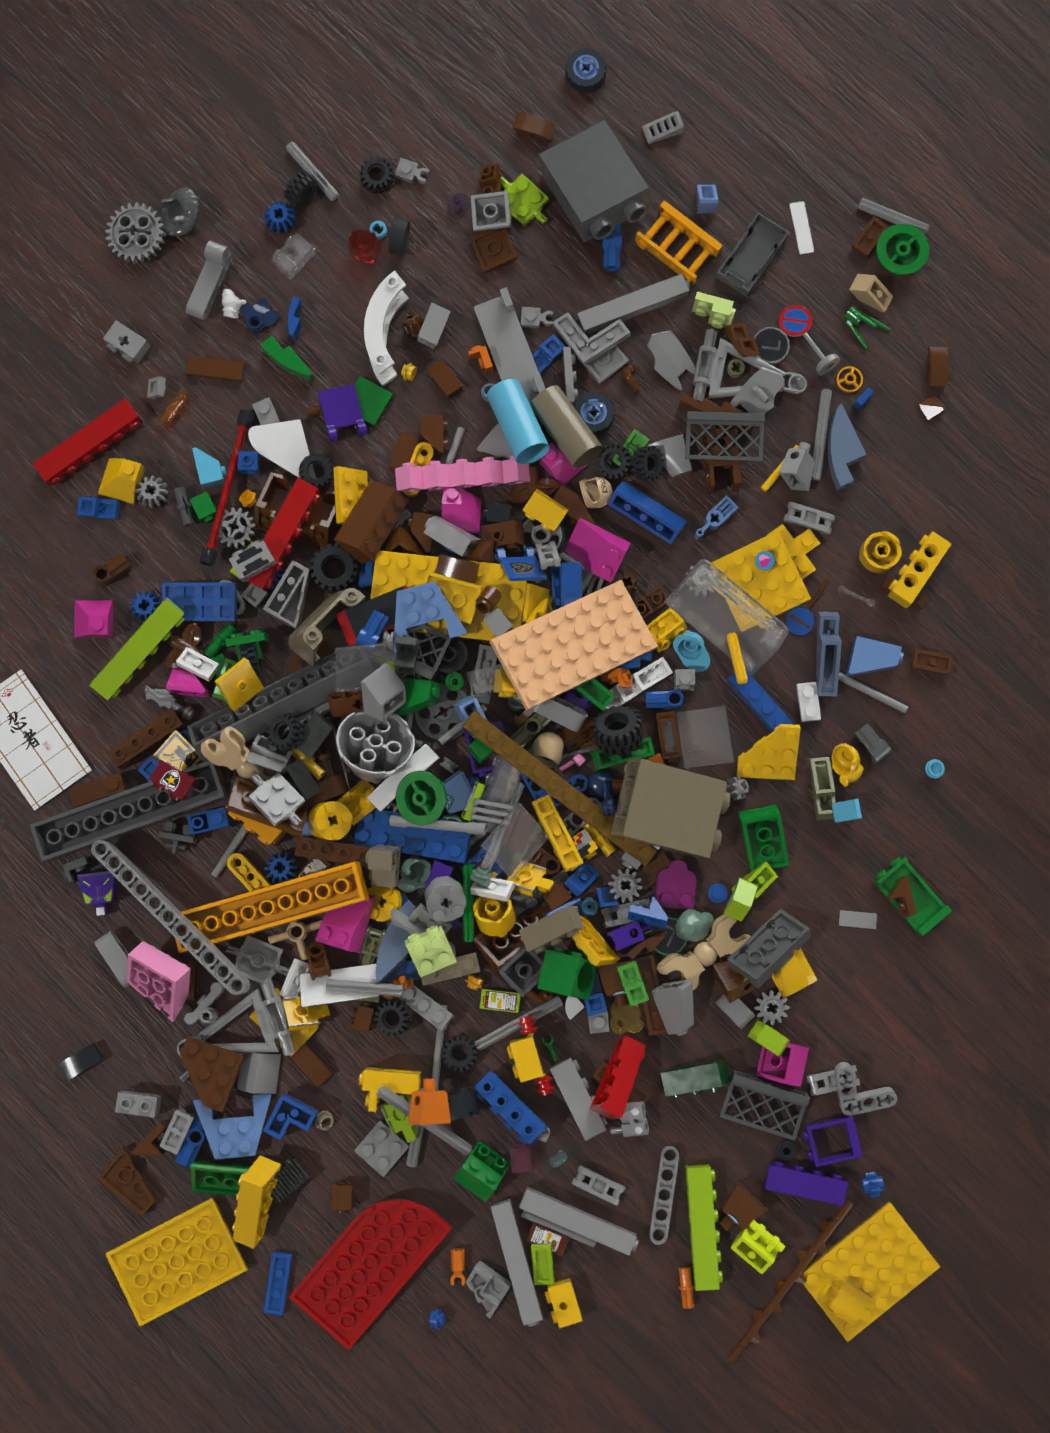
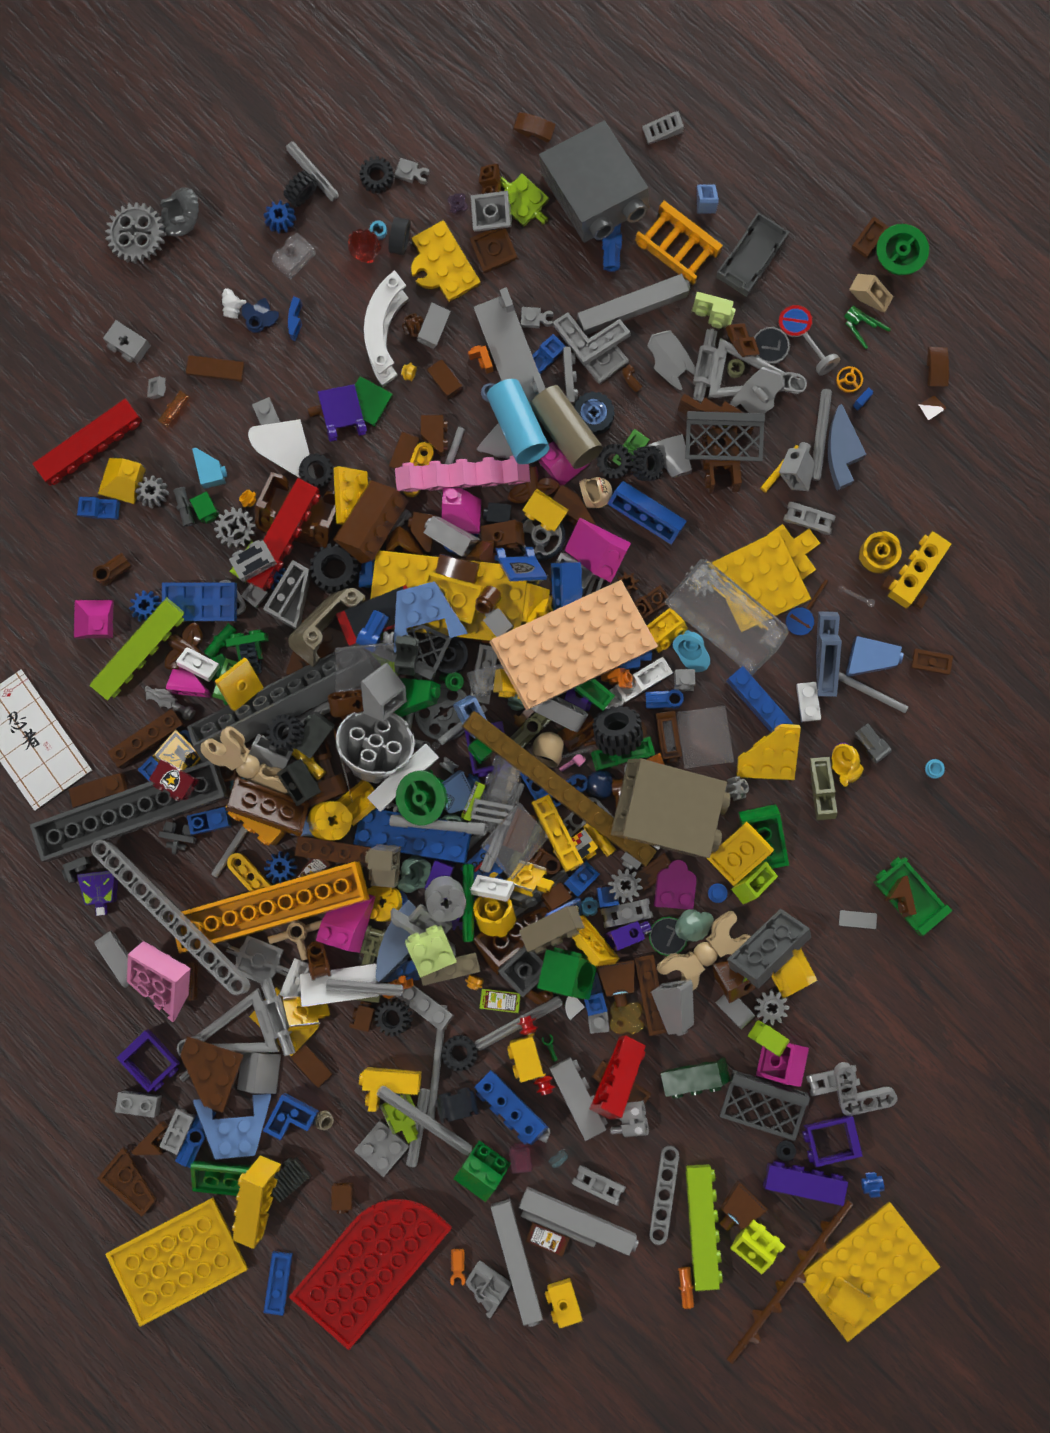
(80, 1061): black slope -> none
(124, 1059): none -> dark purple window
(205, 1002): light grey plate -> none
(209, 553): red hose -> none
(210, 279): light grey beam -> none
(214, 1014): light grey pin -> none
(249, 463): blue brick -> none
(265, 761): light grey sticker -> none
(276, 799): light grey plate -> none
(286, 359): green slope -> none
(429, 1105): orange torso -> none
(437, 1319): blue plate -> none
(442, 262): none -> yellow plate
(481, 876): sand green plate -> none
(542, 1264): lime tile -> none
(548, 555): light grey plate -> none
(584, 80): black wheel -> none
(609, 803): dark blue plate -> none
(632, 983): bright green slope -> none
(649, 942): reddish brown slope -> none
(654, 916): slope -> none
(720, 513): medium blue piece -> none
(737, 658): yellow axle -> none
(740, 853): none -> yellow plate
(741, 900): lime slope -> none
(764, 560): dark azure tile -> none
(801, 227): white sticker -> none
(846, 810): medium azure slope -> none
(891, 215): light grey axle -> none

